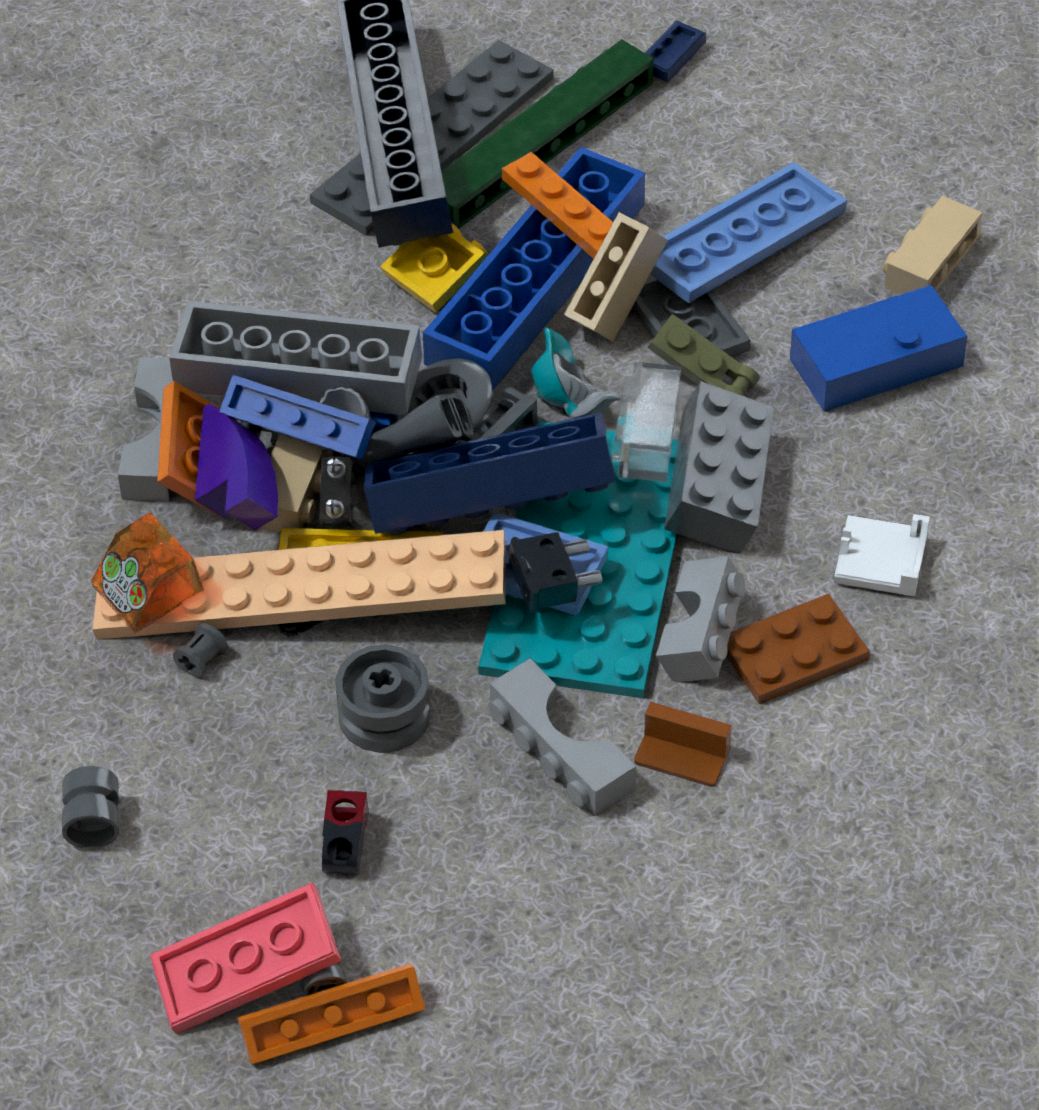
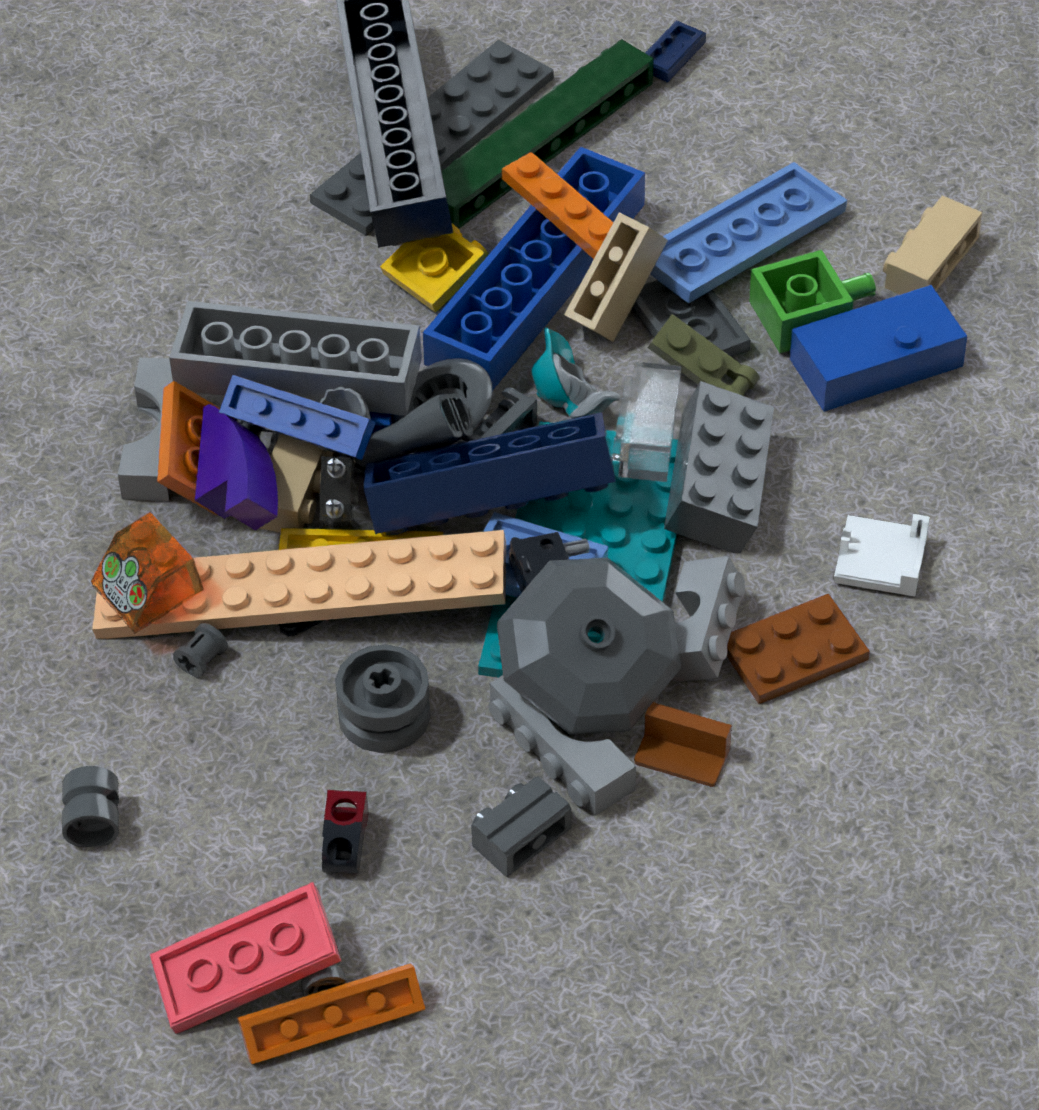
(520, 825): none -> dark grey brick
(566, 674): none -> dark grey rock
(801, 293): none -> bright green brick

